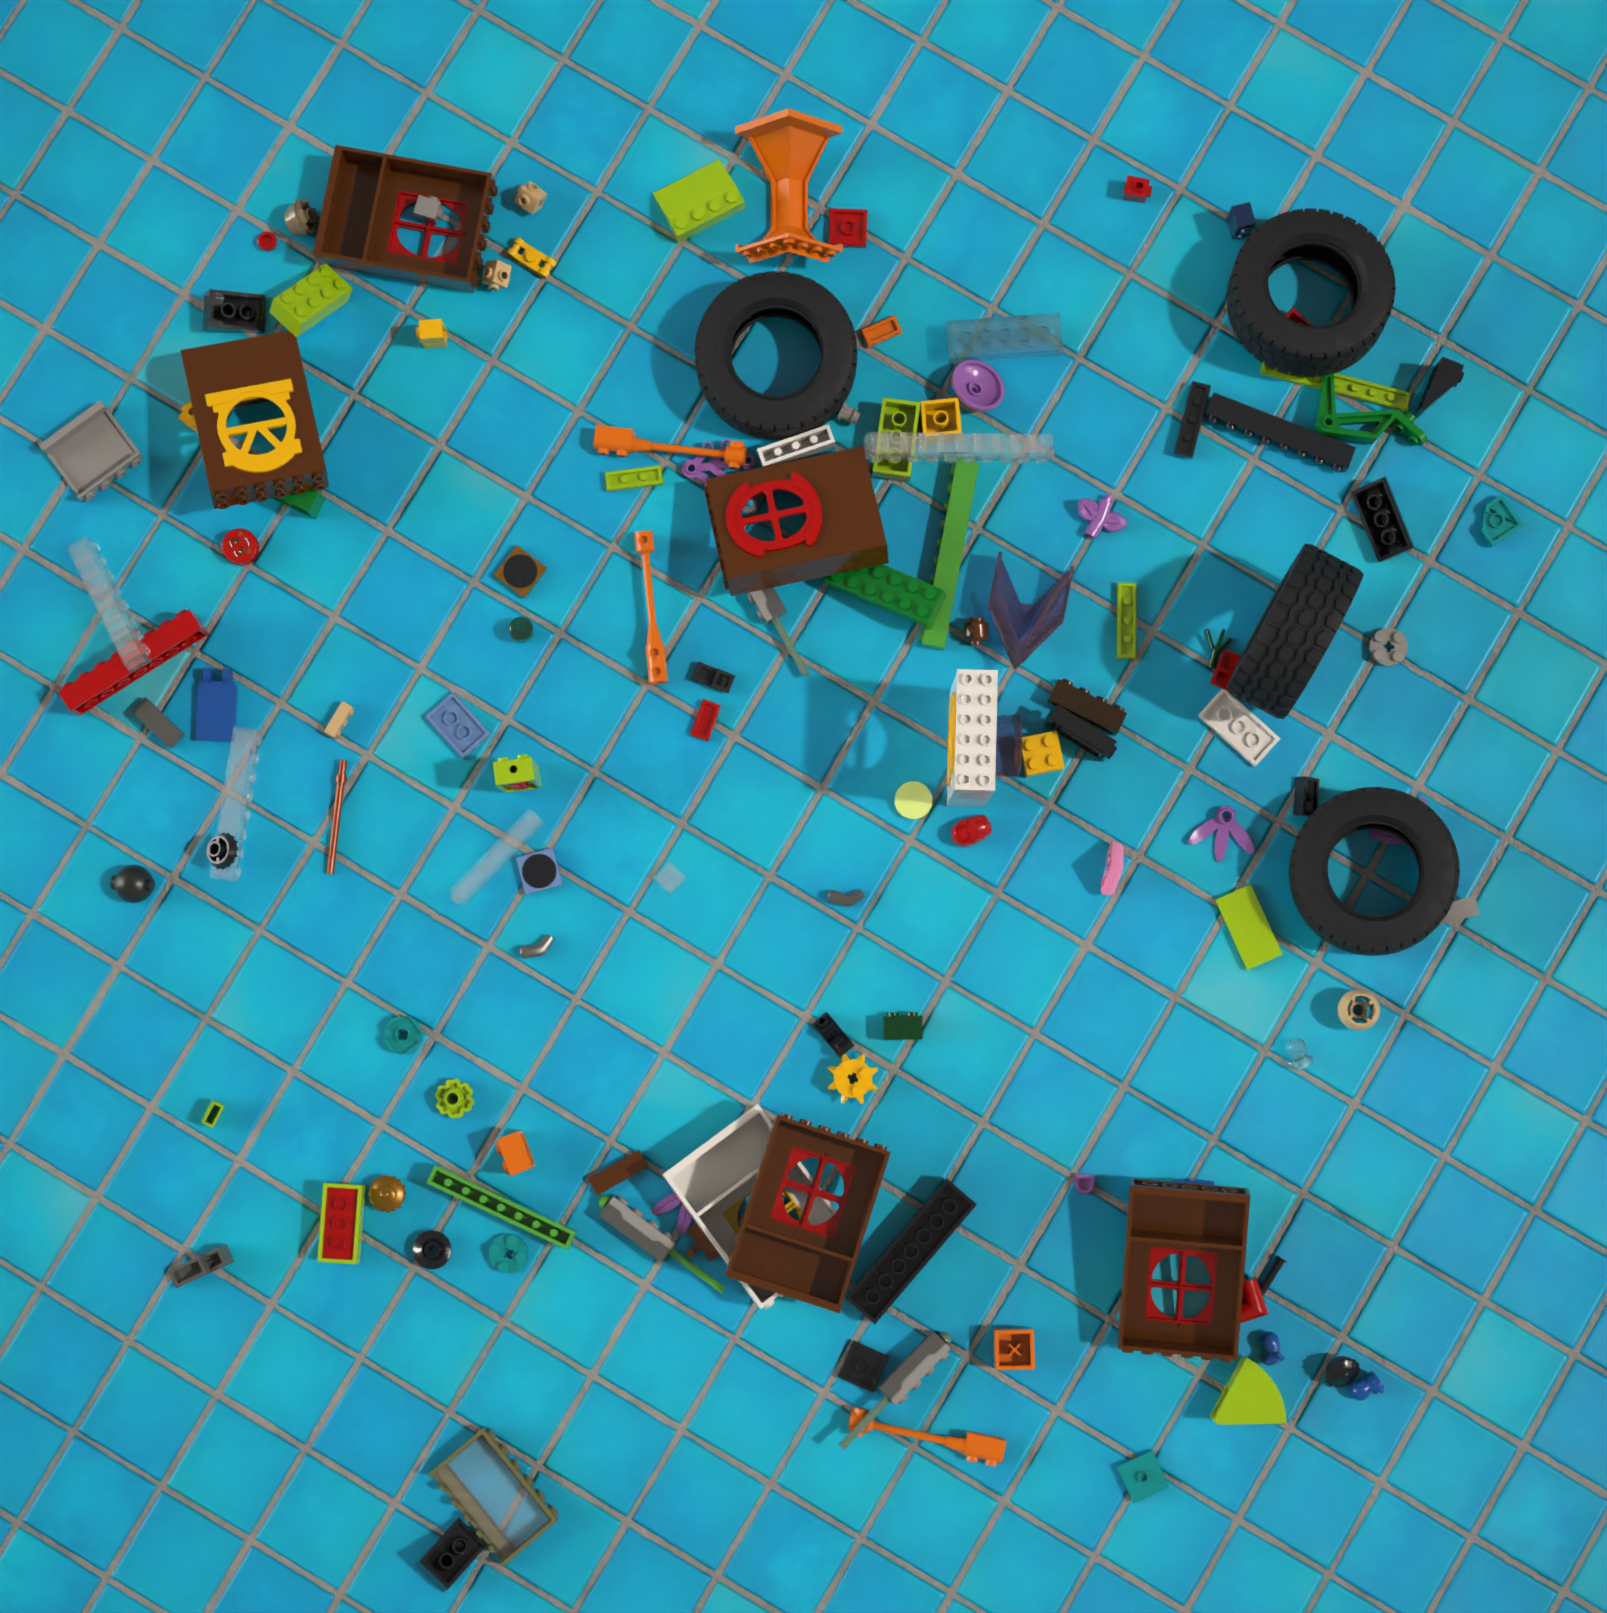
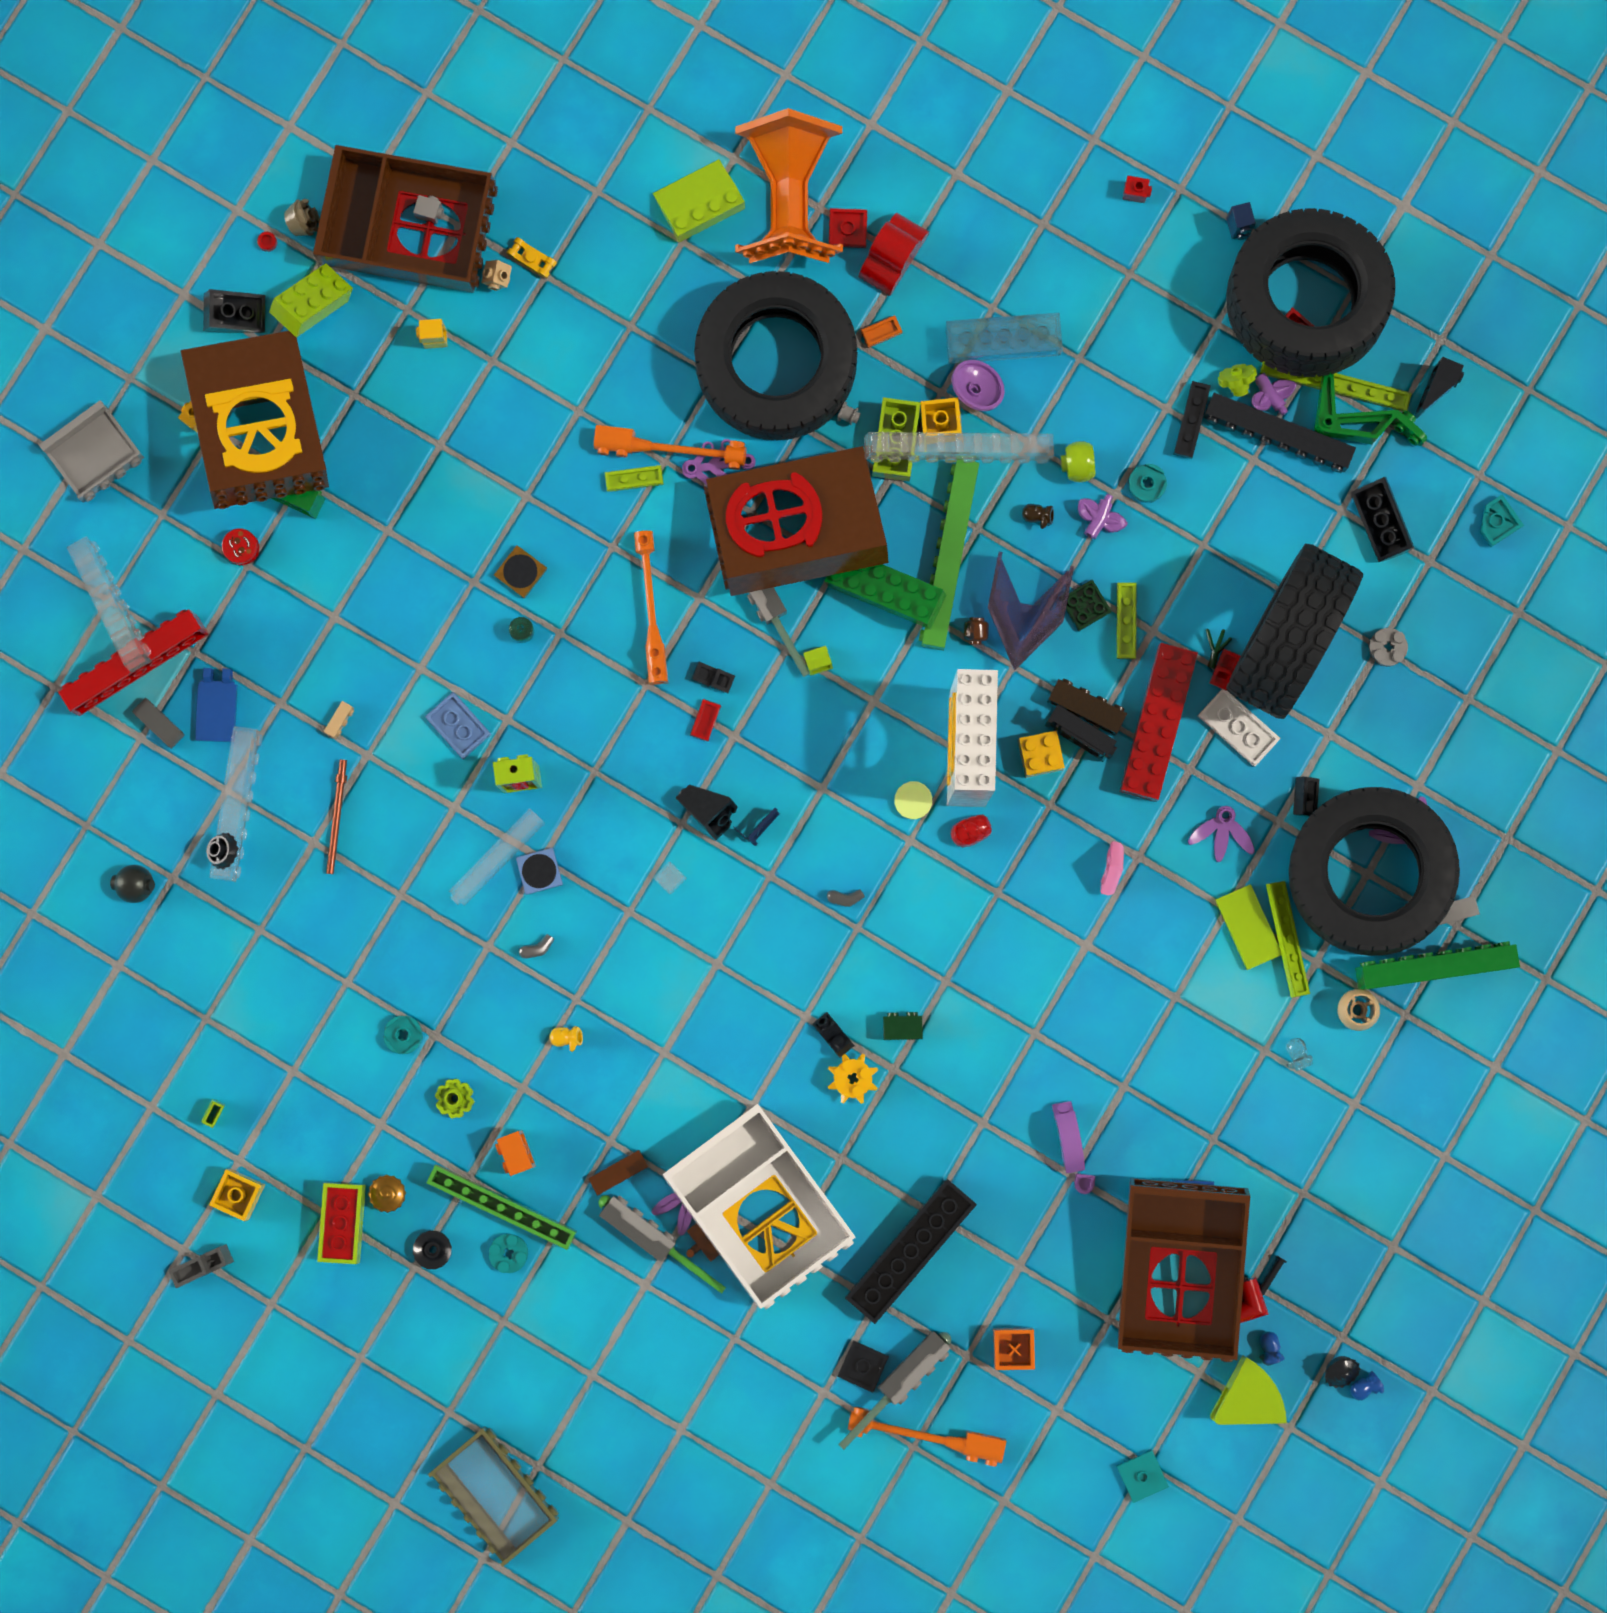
(237, 1194): none -> yellow brick
(450, 1555): black slope -> none
(530, 197): tan brick -> none
(564, 1036): none -> yellow animal
(708, 809): none -> black slope
(761, 827): none -> dark blue piece
(788, 1253): reddish brown panel -> none
(797, 446): white brick -> none
(818, 660): none -> lime piece
(892, 253): none -> red brick
(1008, 745): piece -> none
(1036, 513): none -> dark brown animal
(1069, 1137): none -> medium lavender arch
(1079, 461): none -> lime wheel
(1086, 605): none -> dark green tile
(1145, 472): none -> teal plate
(1158, 722): none -> red brick
(1237, 378): none -> lime plant
(1272, 394): none -> medium lavender plant
(1288, 939): none -> lime tile
(1444, 965): none -> green brick

